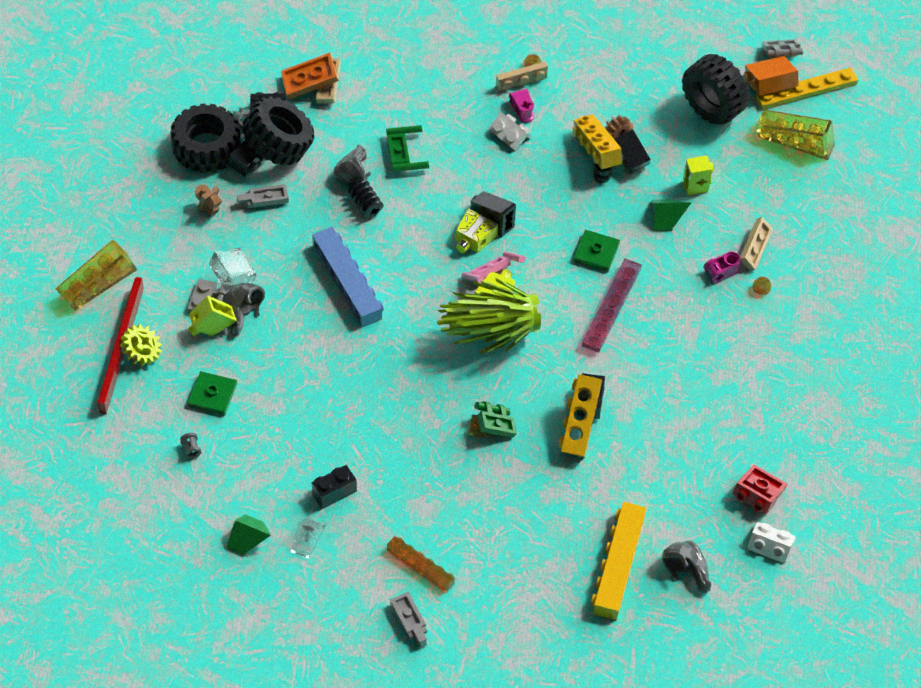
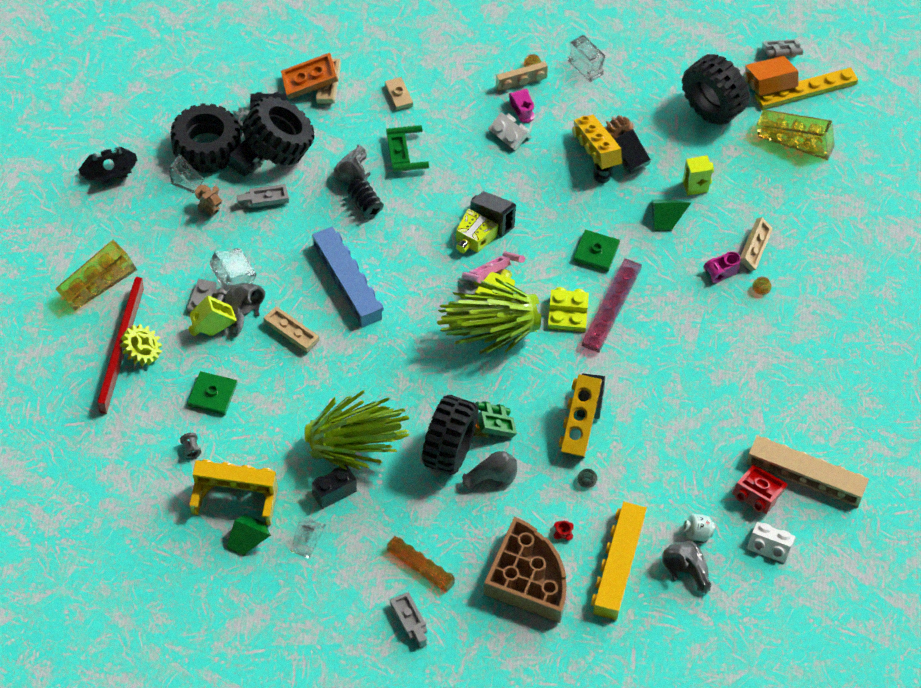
(94, 170): none -> black piece
(184, 175): none -> clear slope
(245, 477): none -> yellow piece
(291, 329): none -> tan plate
(336, 437): none -> lime plant
(398, 93): none -> tan plate
(450, 434): none -> black tyre
(498, 466): none -> dark grey piece
(528, 573): none -> medium nougat brick
(563, 525): none -> red plate
(568, 310): none -> neon yellow plate
(586, 58): none -> clear hips
(587, 473): none -> clear smoke plate
(698, 527): none -> light aqua head
(807, 470): none -> tan brick

